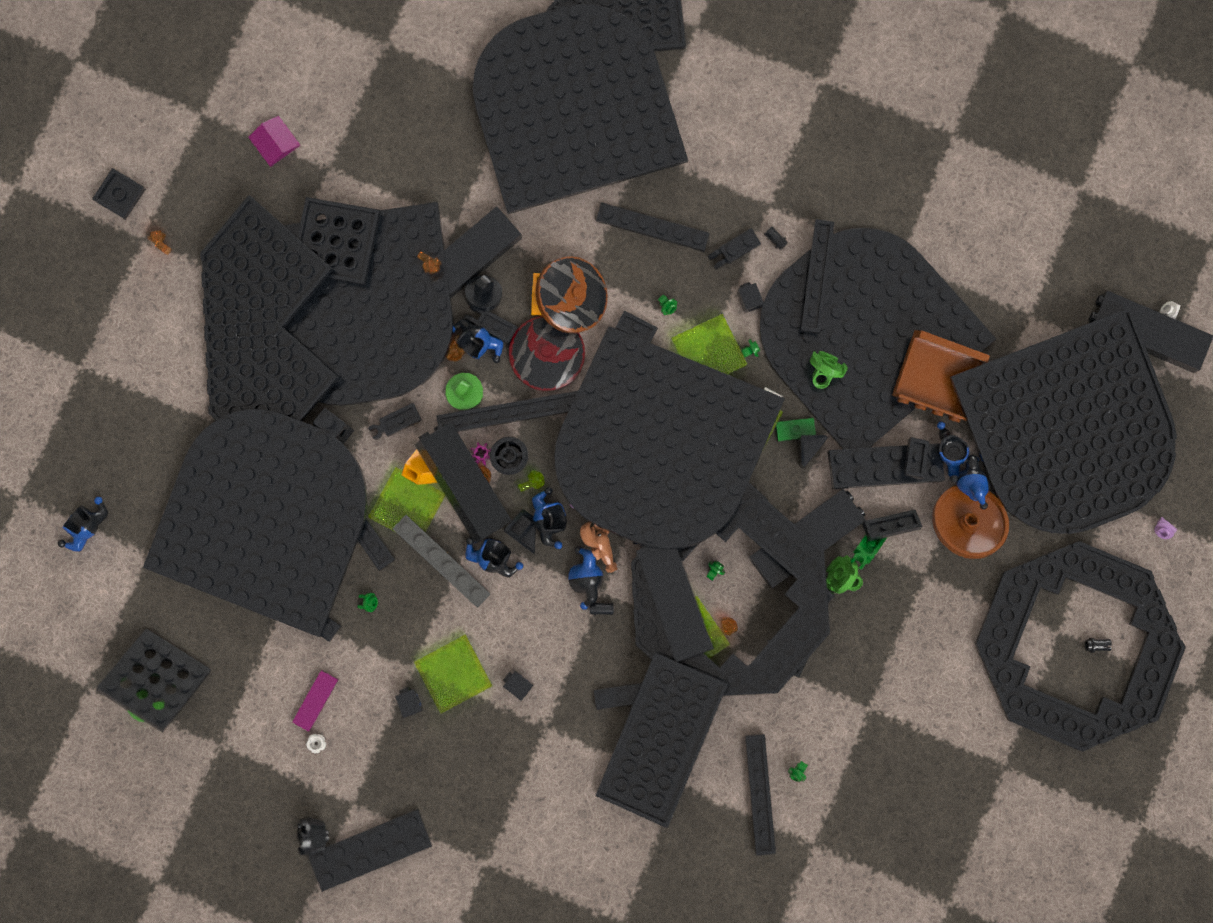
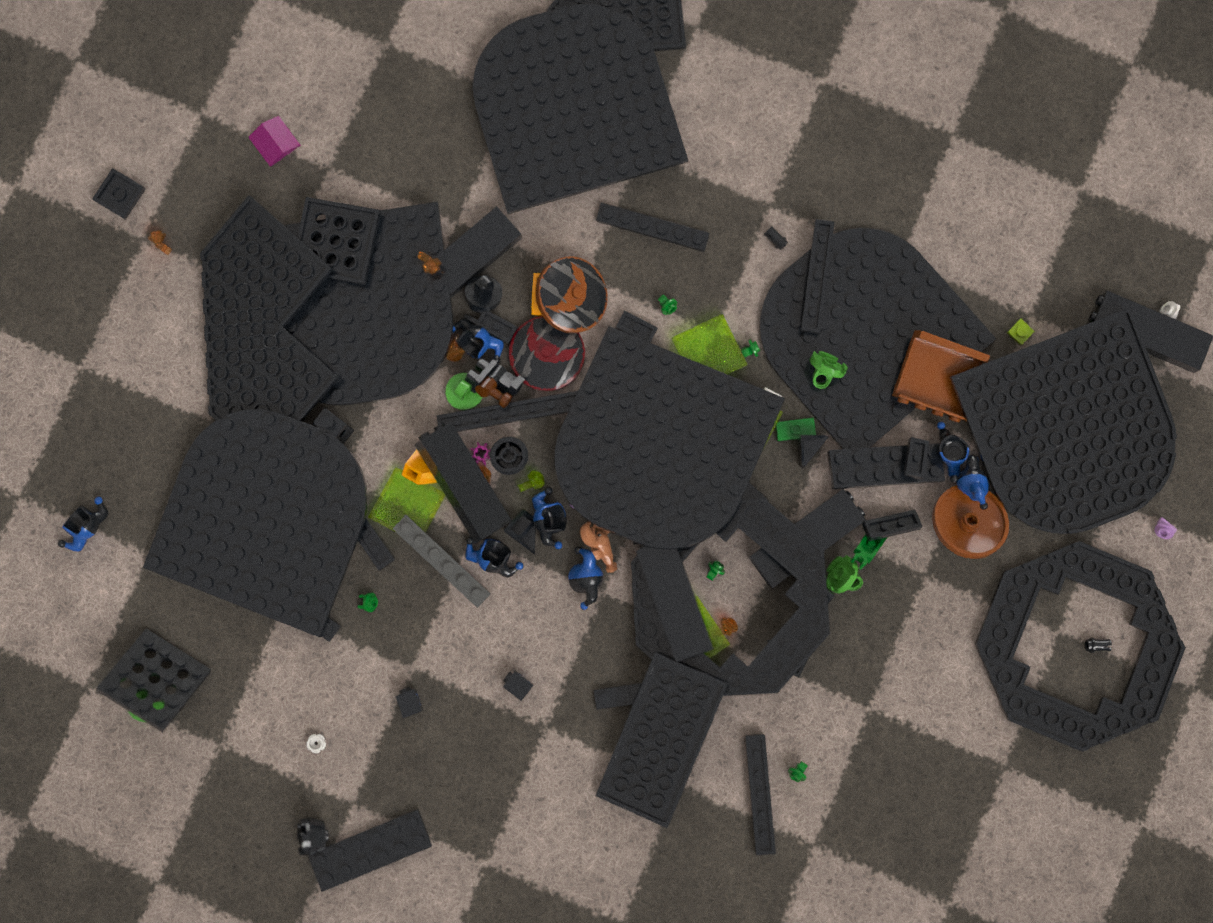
(315, 701): magenta tile -> none
(397, 421): black plate -> none
(453, 674): clear neon green plate -> none
(494, 381): none -> black hips
(601, 609): black pin -> none
(736, 248): black hinge -> none
(750, 297): black brick -> none
(1020, 332): none -> lime plate

